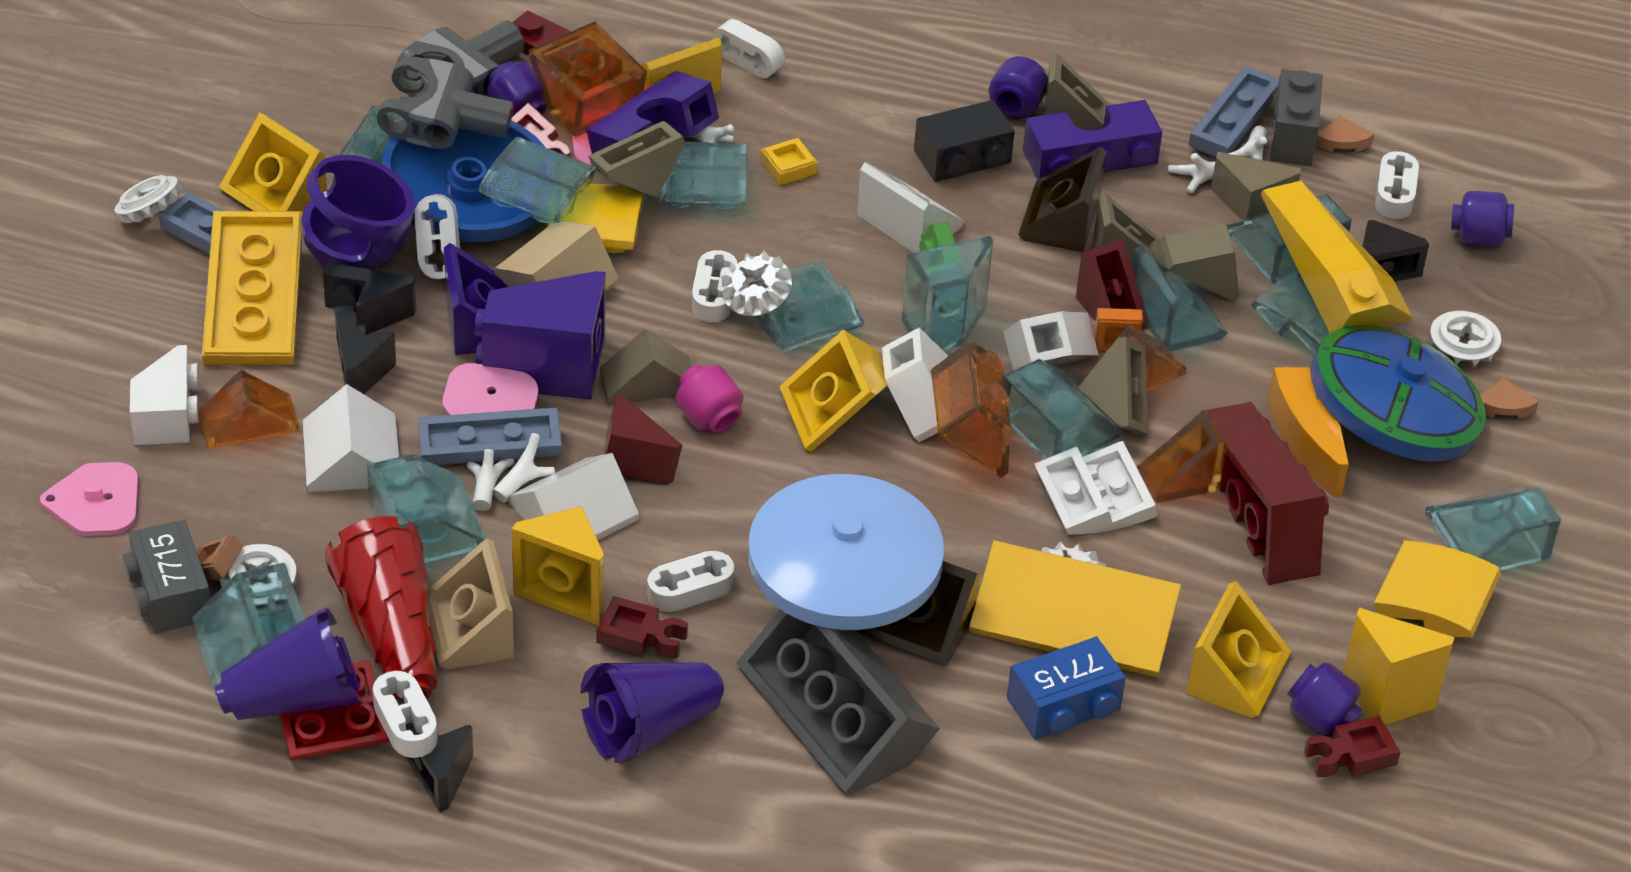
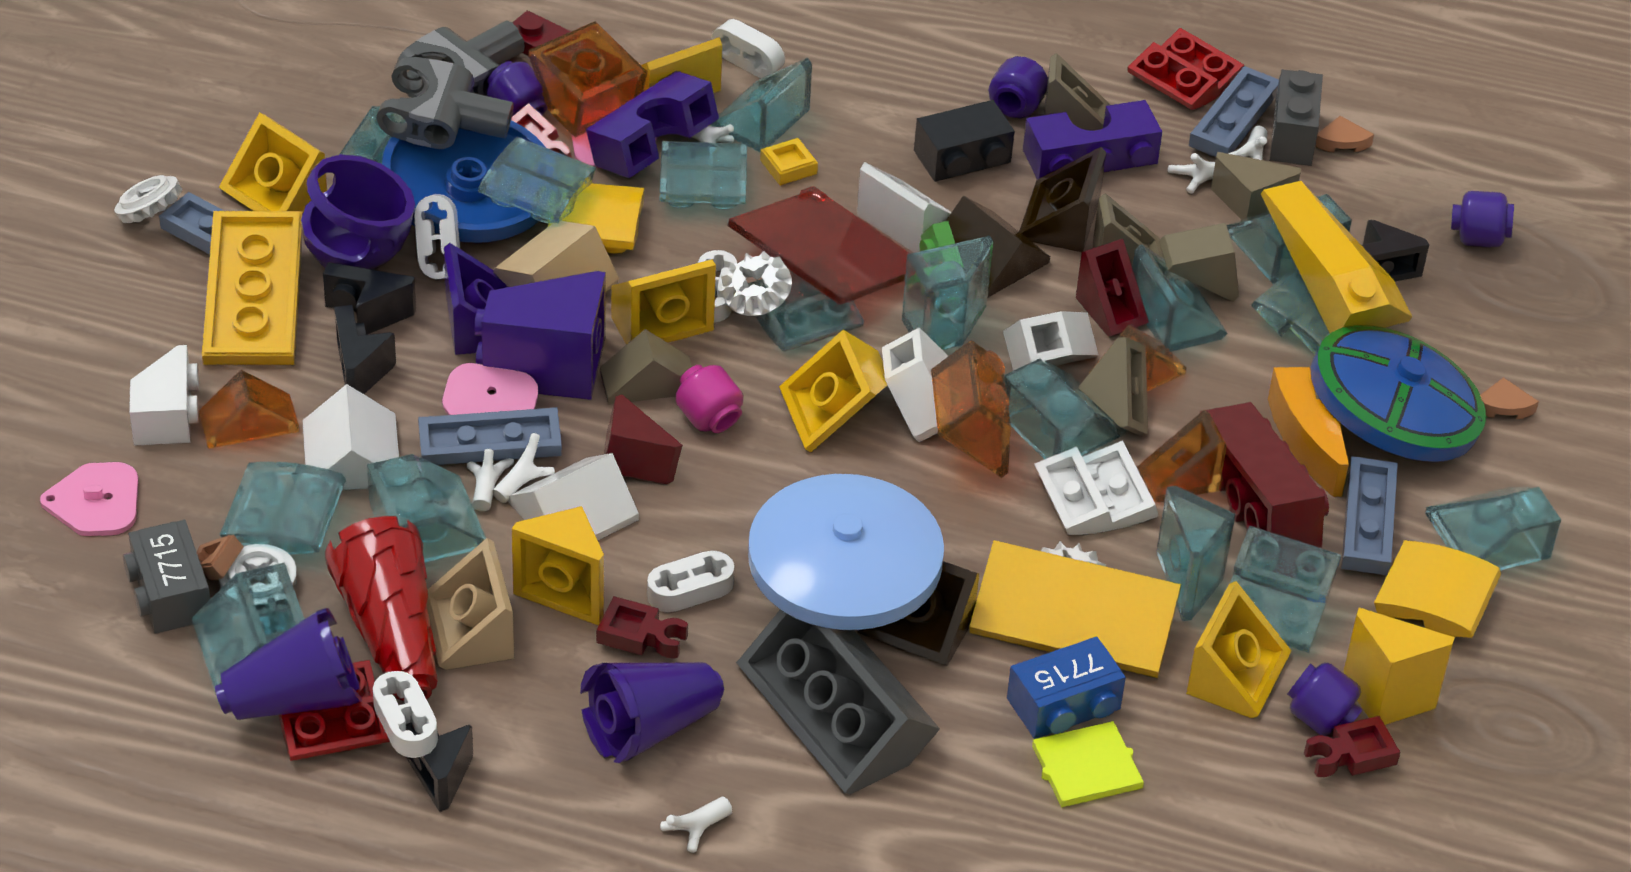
(284, 506): none -> clear light blue slope
(641, 159): dark tan slope -> none
(667, 303): none -> yellow slope
(698, 820): none -> white bar
(769, 106): none -> clear light blue slope
(825, 245): none -> clear red piece
(1012, 252): none -> dark brown slope
(1087, 764): none -> neon yellow piece
(1112, 323): orange tile -> none
(1186, 69): none -> red slope
(1193, 547): none -> clear light blue slope
(1286, 583): none -> clear light blue slope
(1369, 516): none -> sand blue plate
(1390, 184): white beam -> none
(1451, 326): white gear -> none

